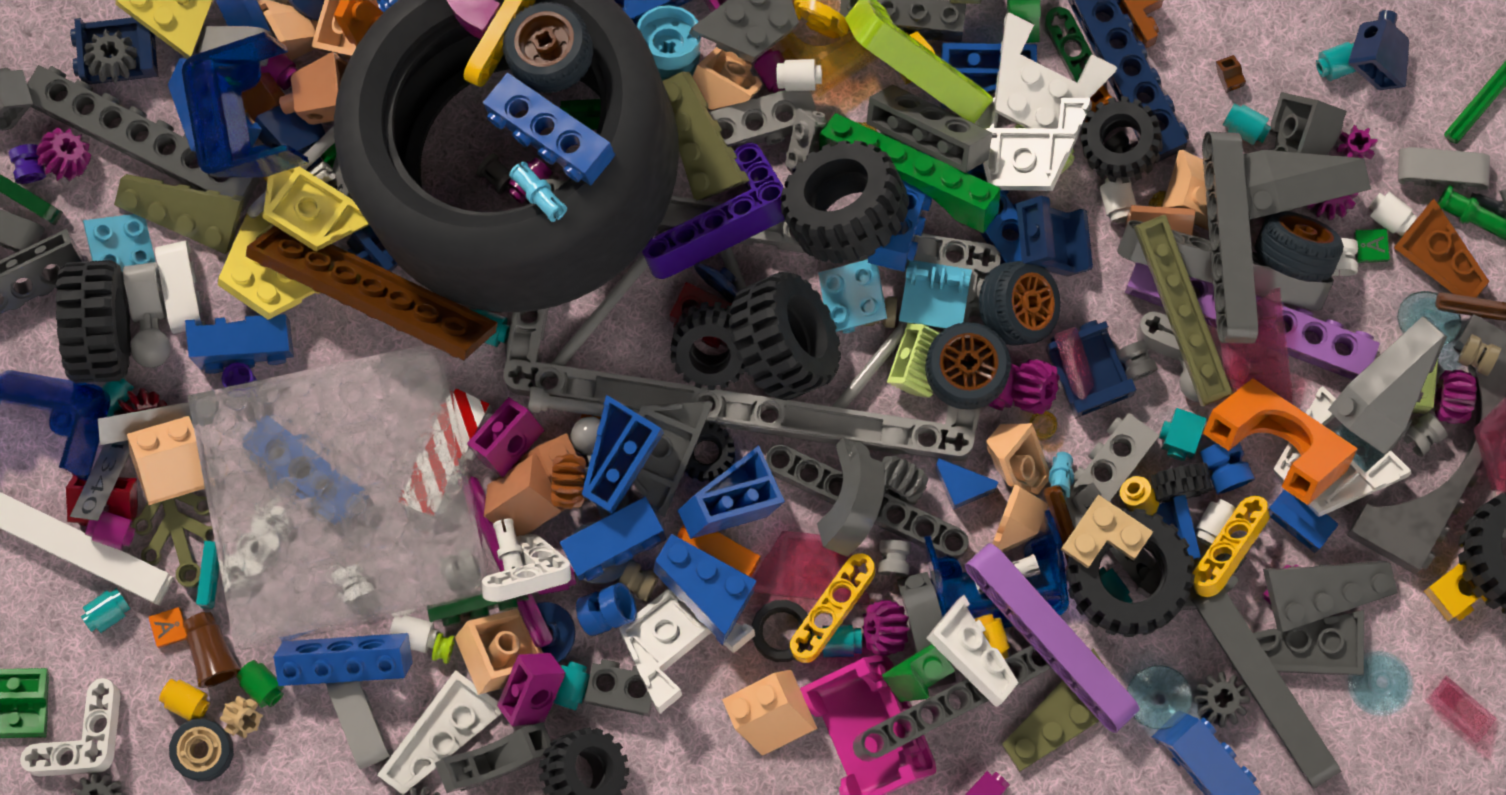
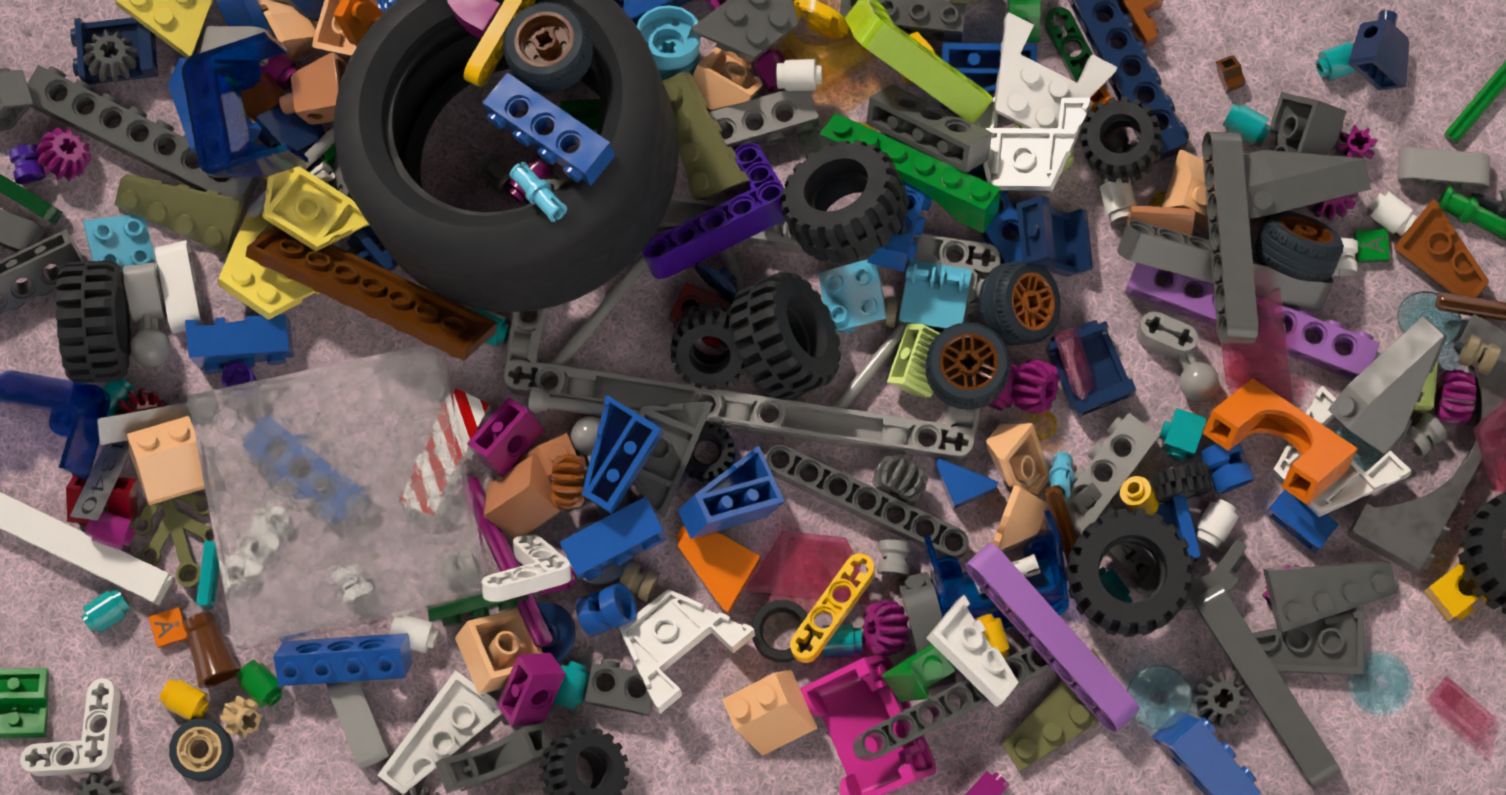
(443, 648): lime bush -> none
(509, 549): white pin -> none
(705, 585): blue wedge -> none
(805, 132): light grey hinge -> none
(858, 501): dark grey arch -> none
(1105, 524): tan plate -> none
(1137, 360): flat silver wheel -> none
(1183, 310): olive tile -> none
(1226, 544): yellow beam -> none

